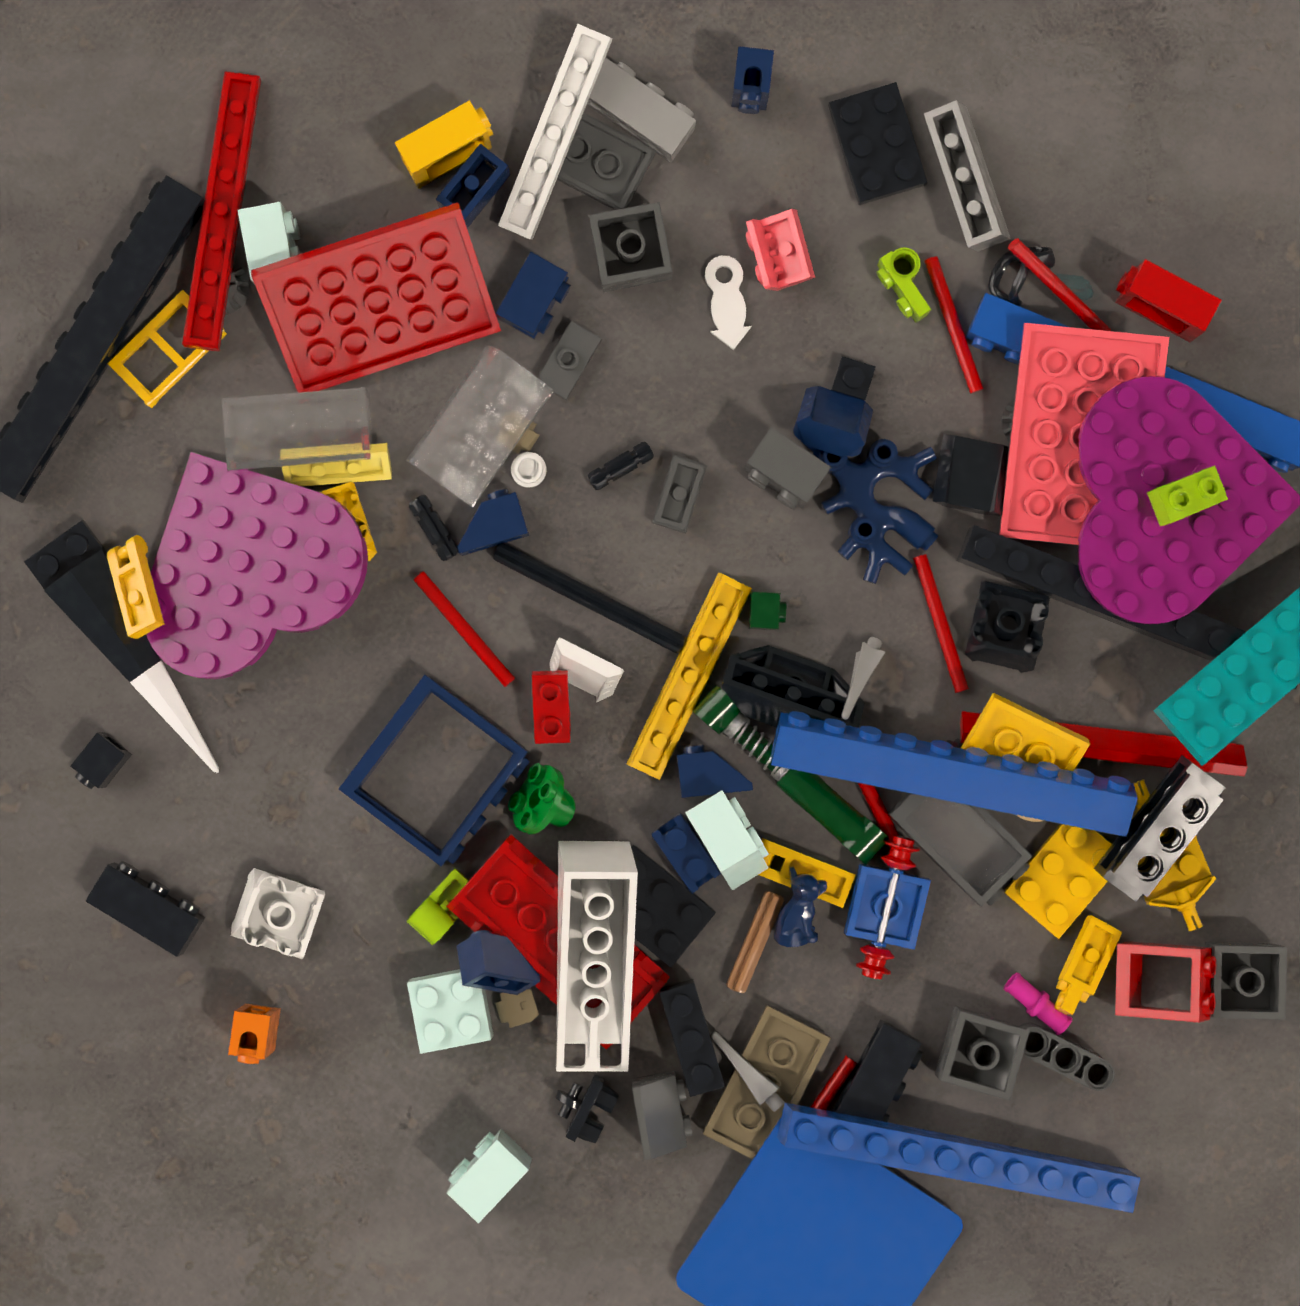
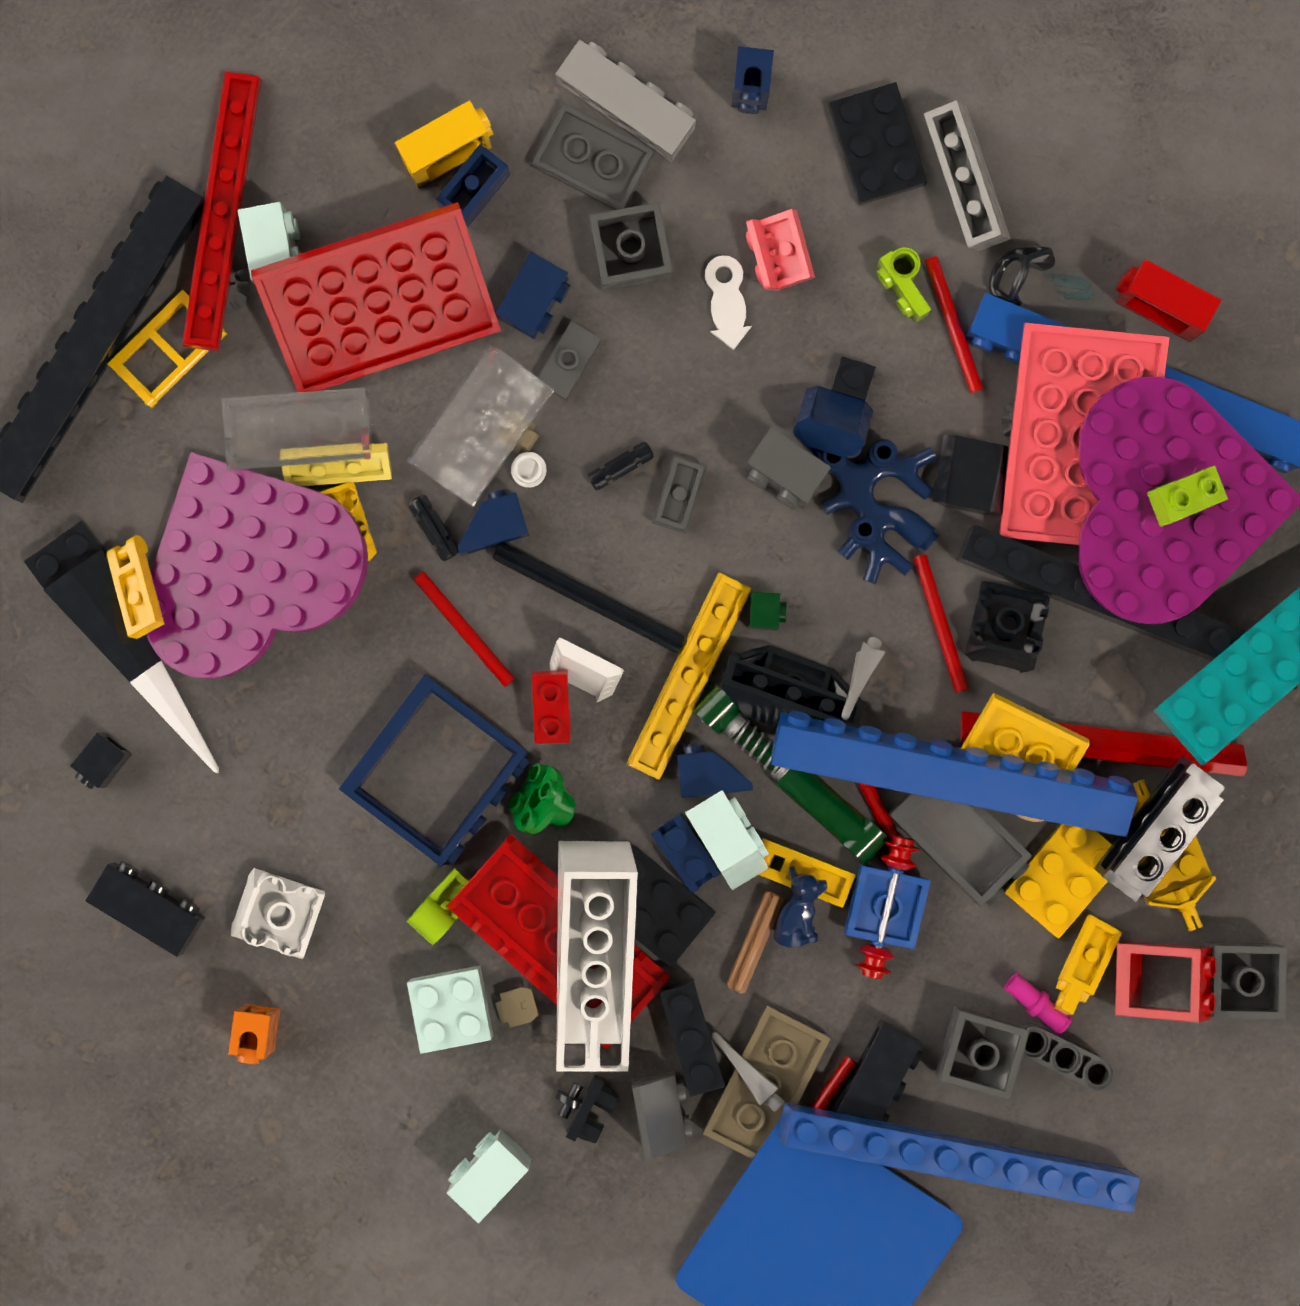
(494, 964): dark blue slope -> none
(555, 131): white plate -> none
(1057, 286): red bar -> none

